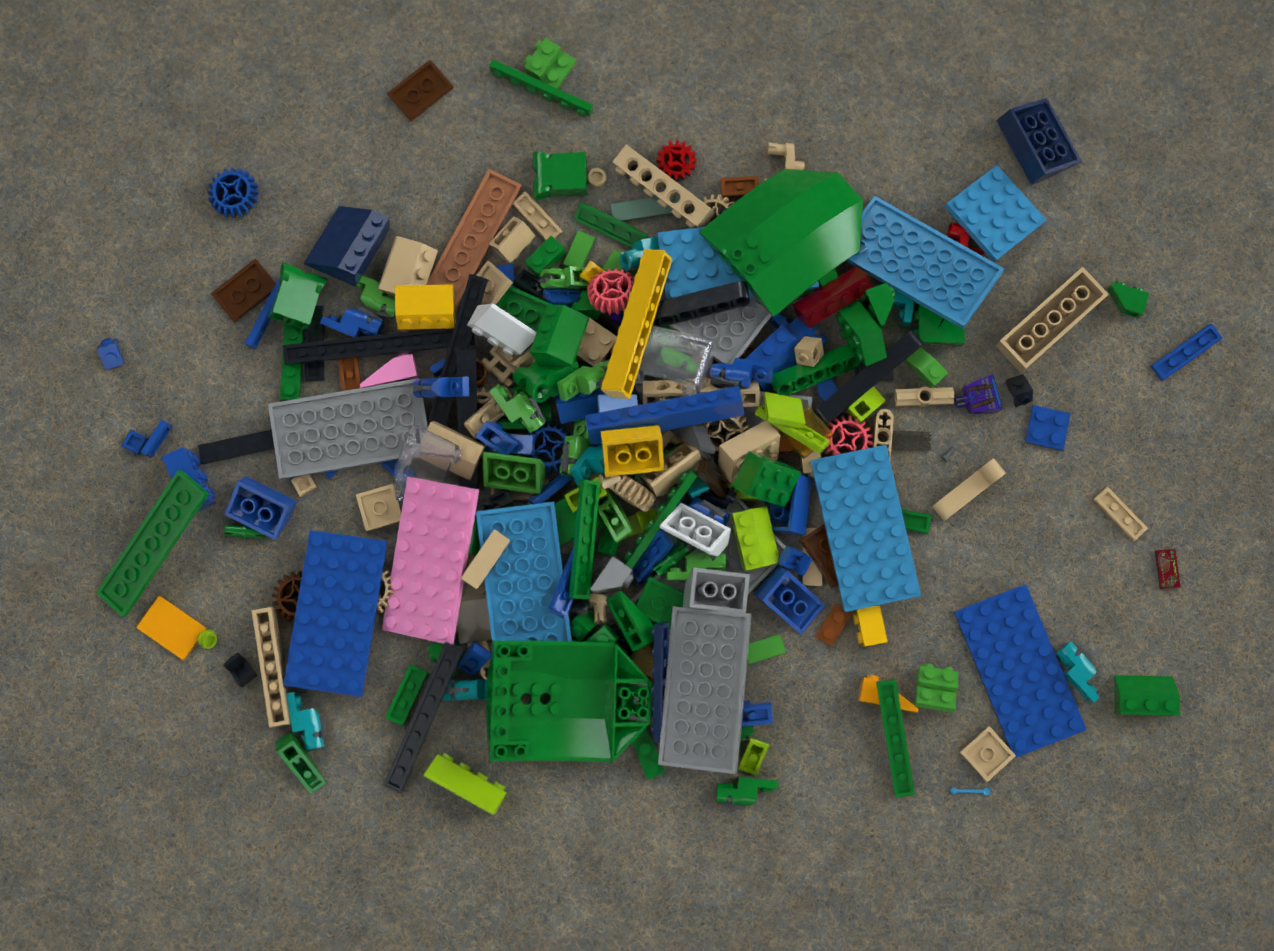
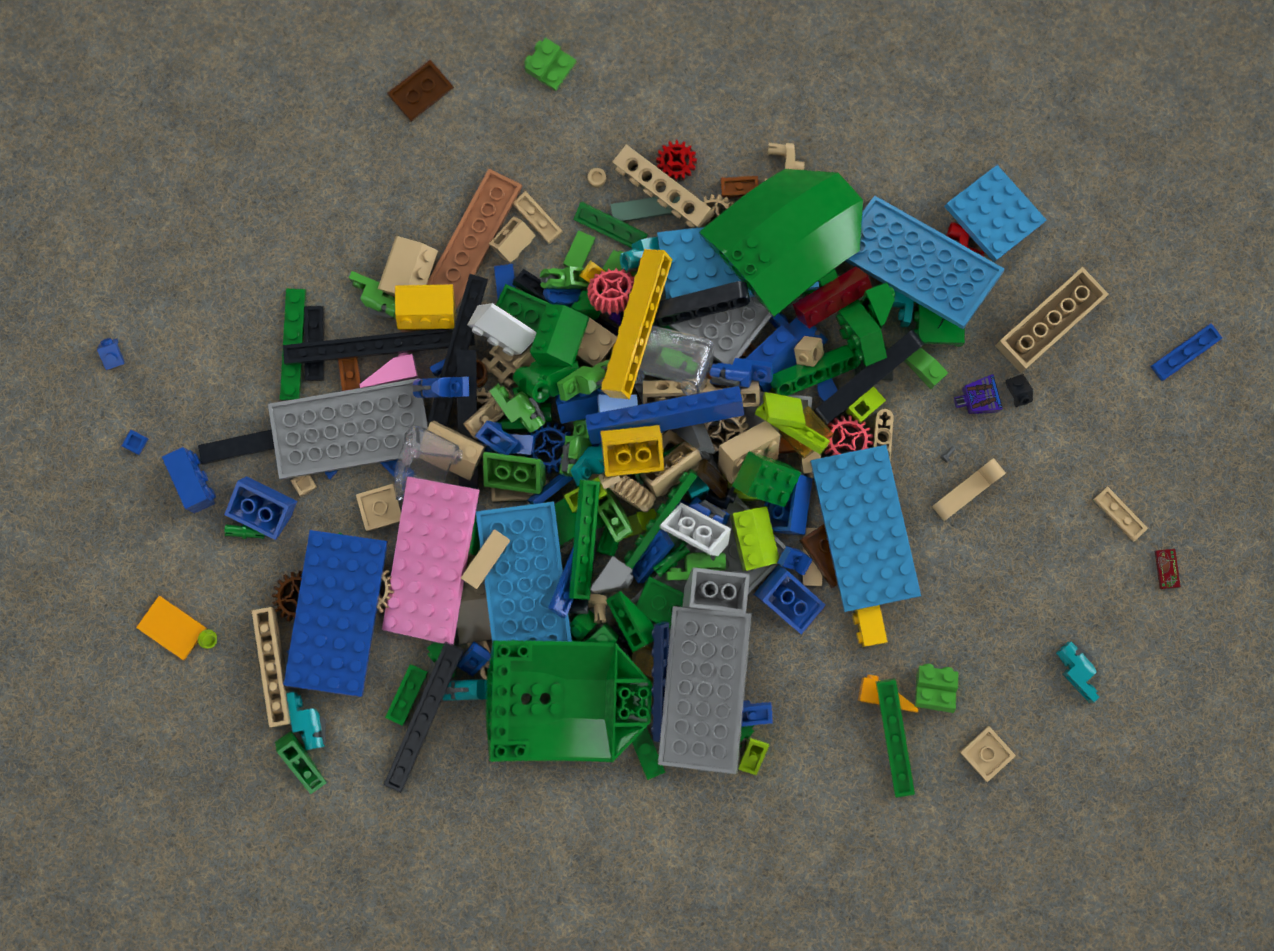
(152, 543): green plate -> none
(156, 438): blue tile -> none
(225, 205): blue gear -> none
(240, 669): black bracket -> none
(244, 290): reddish brown tile -> none
(262, 322): blue tile -> none
(296, 296): piece -> none
(349, 243): dark blue slope -> none
(356, 321): blue plate -> none
(466, 783): lime slope -> none
(497, 283): tan plate -> none
(498, 500): black bracket -> none
(536, 86): green plate -> none
(545, 256): green brick -> none
(559, 174): green piece -> none
(744, 792): green plate -> none
(765, 649): bright green tile -> none
(833, 625): dark orange plate -> none
(911, 441): clear smoke tile -> none
(916, 521): green tile -> none
(936, 396): tan piece -> none
(986, 791): dark azure hinge -> none
(1020, 671): blue plate -> none
(1037, 141): dark blue slope -> none
(1047, 428): blue plate -> none
(1127, 299): green slope -> none
(1146, 695): green slope -> none

